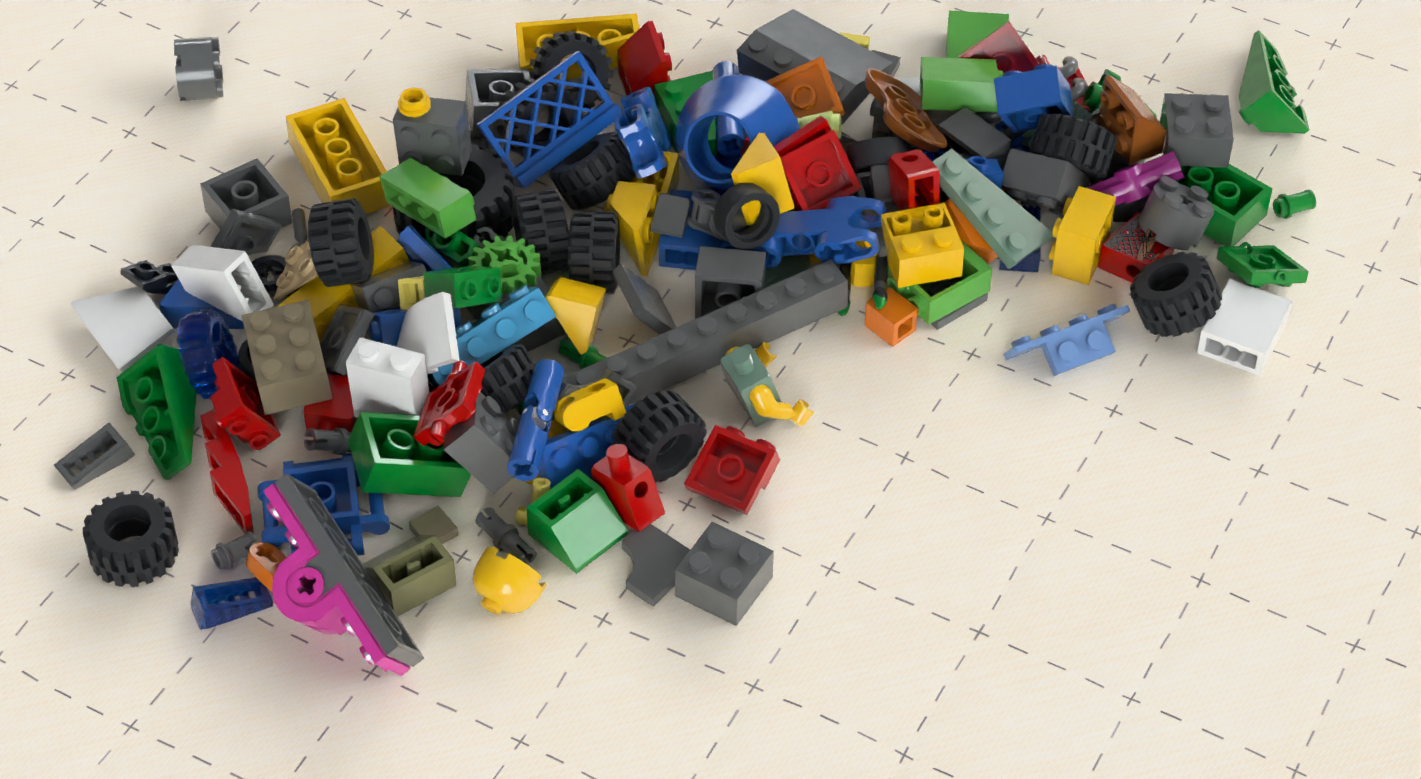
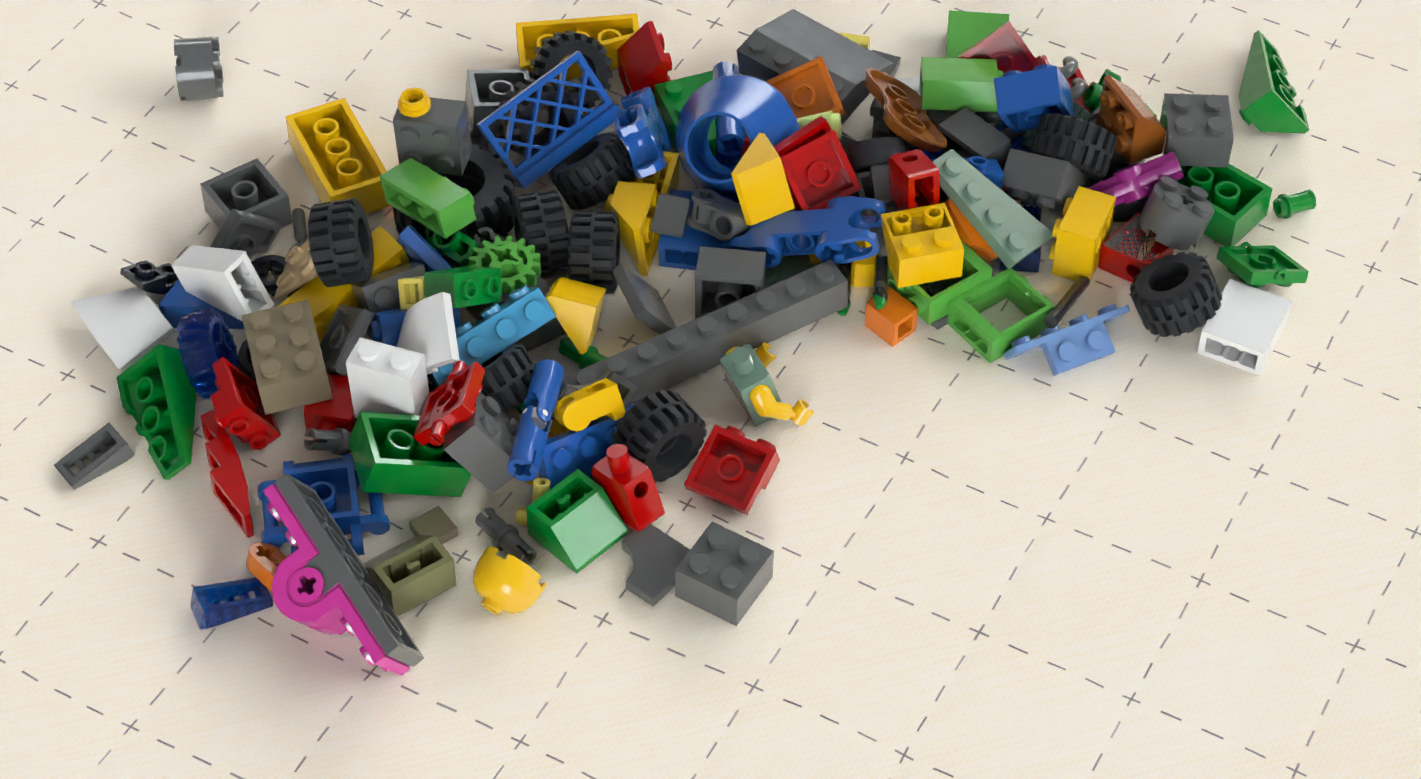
(135, 559): black tyre -> none
(226, 554): dark grey pin -> none
(763, 227): black tyre -> none
(990, 343): none -> bright green window
(1067, 302): none -> black bar

